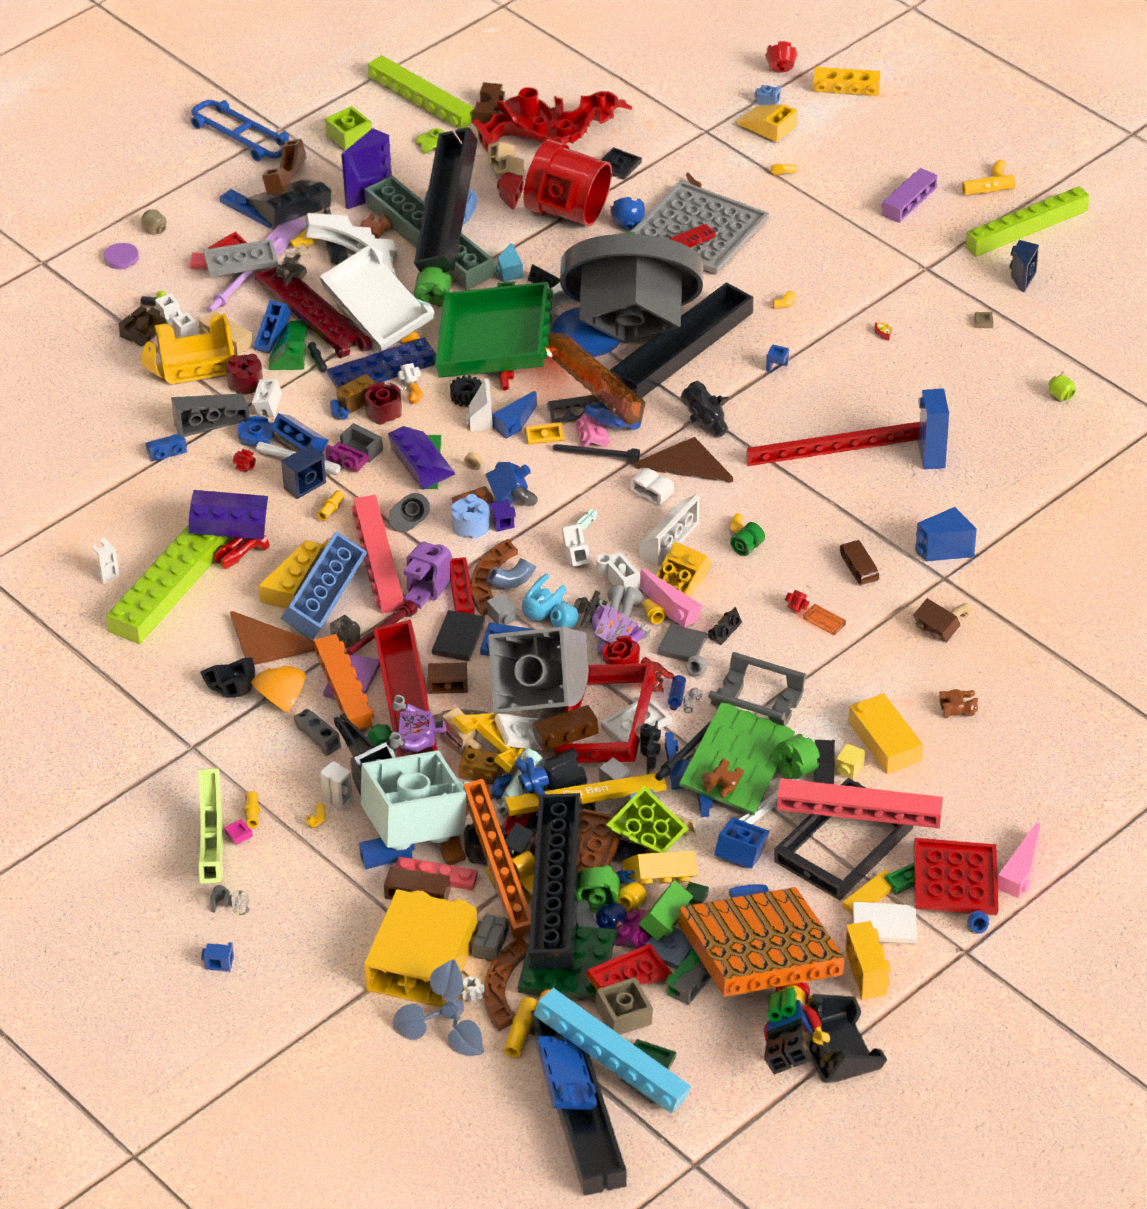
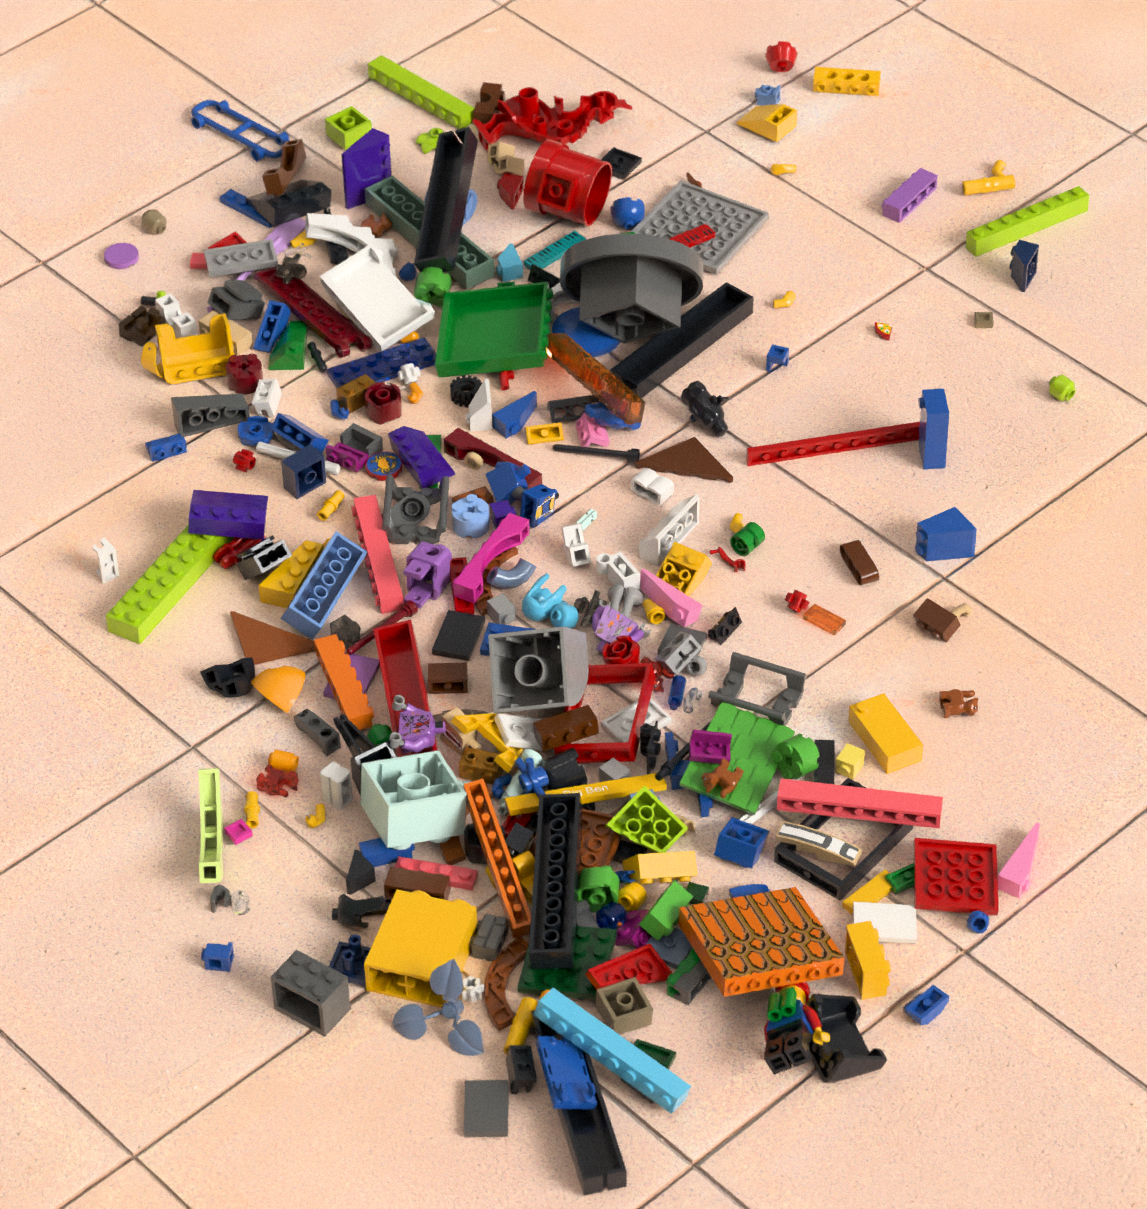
(237, 300): none -> dark grey brick
(262, 557): none -> black brick
(275, 780): none -> clear red animal
(283, 760): none -> light orange brick
(310, 993): none -> dark grey container
(350, 911): none -> black piece
(350, 959): none -> dark blue plate
(360, 873): none -> black slope
(383, 464): none -> tile
(405, 533): none -> dark grey piece
(408, 272): none -> blue piece
(461, 442): none -> dark red arch
(486, 1108): none -> dark grey tile
(509, 533): none -> dark pink arch
(520, 1068): none -> black hinge
(538, 504): none -> blue torso
(554, 251): none -> teal tile
(678, 652): none -> light grey brick
(709, 746): none -> magenta bracket
(739, 563): none -> red piece
(820, 843): none -> slope
(927, 1005): none -> blue slope

